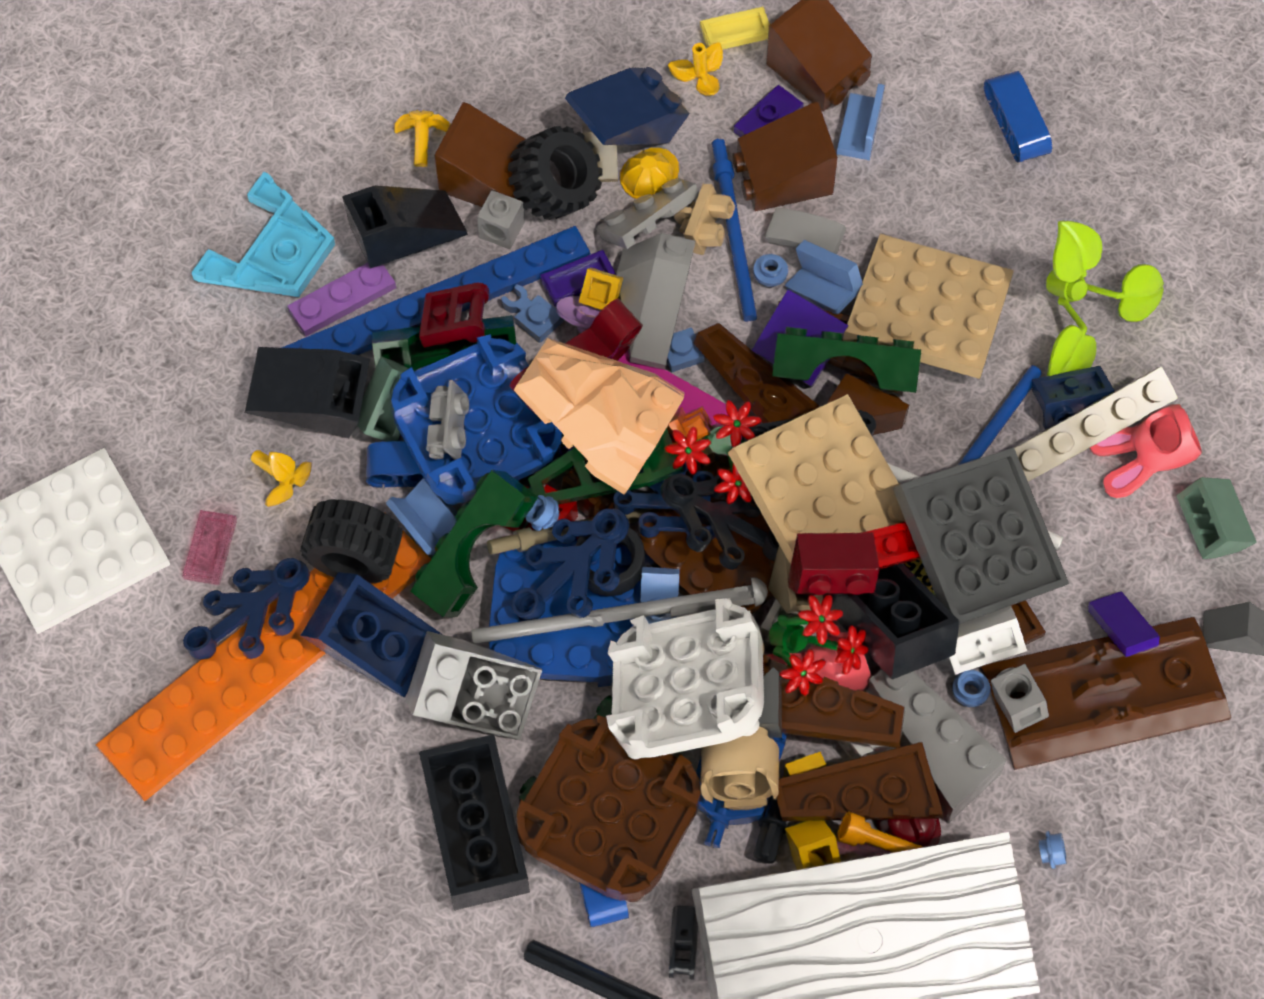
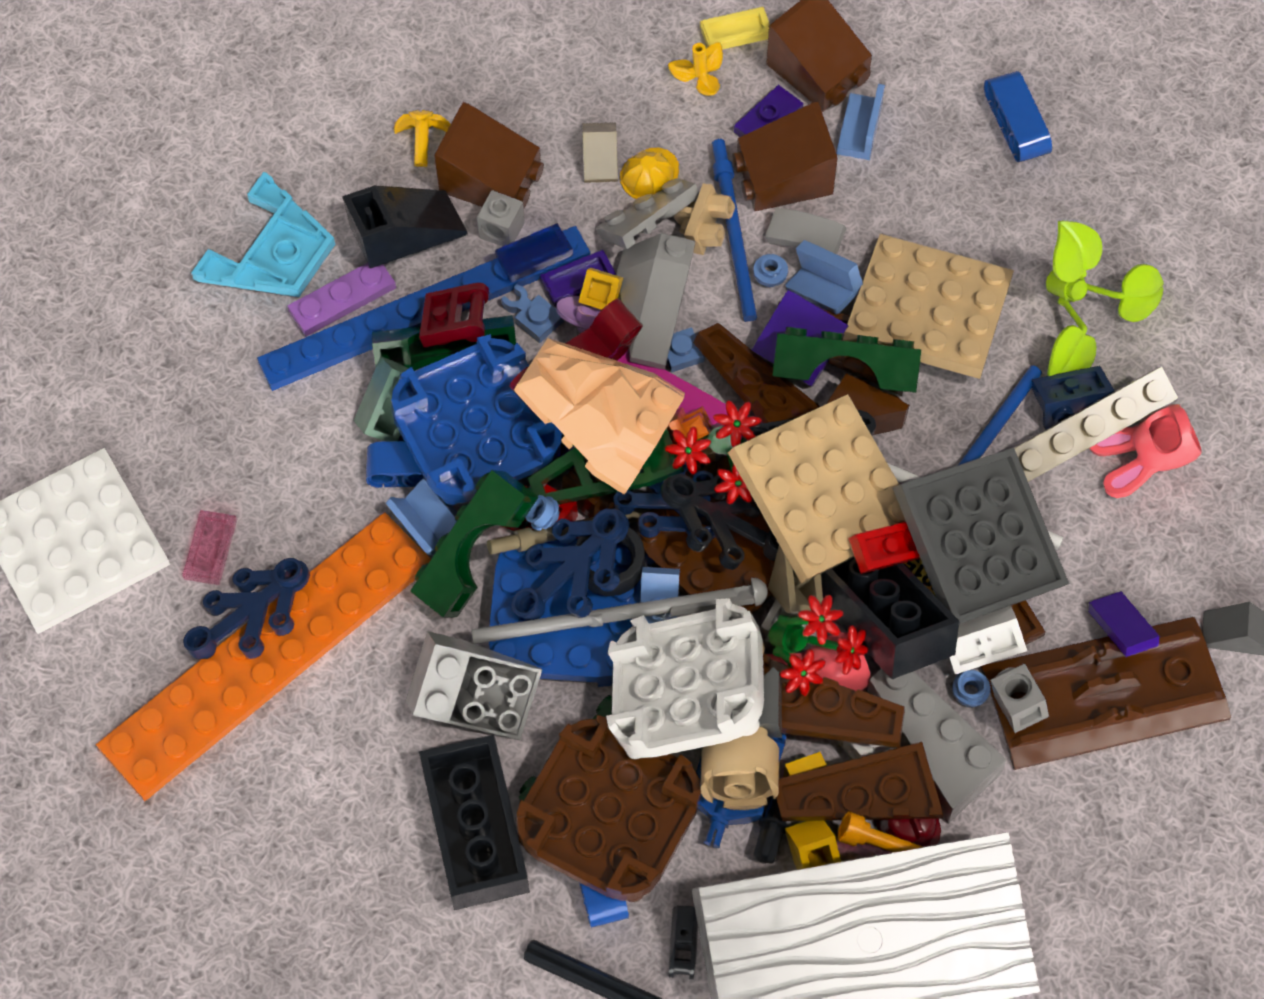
(282, 469): yellow plant -> none
(308, 388): black slope -> none
(351, 540): black tyre -> none
(368, 632): dark blue slope -> none
(450, 407): light grey hinge -> none
(534, 252): none -> clear blue tile
(575, 165): black tyre -> none
(630, 108): dark blue slope -> none
(834, 563): dark red slope -> none
(1053, 849): medium blue plate -> none
(1215, 517): sand green brick -> none

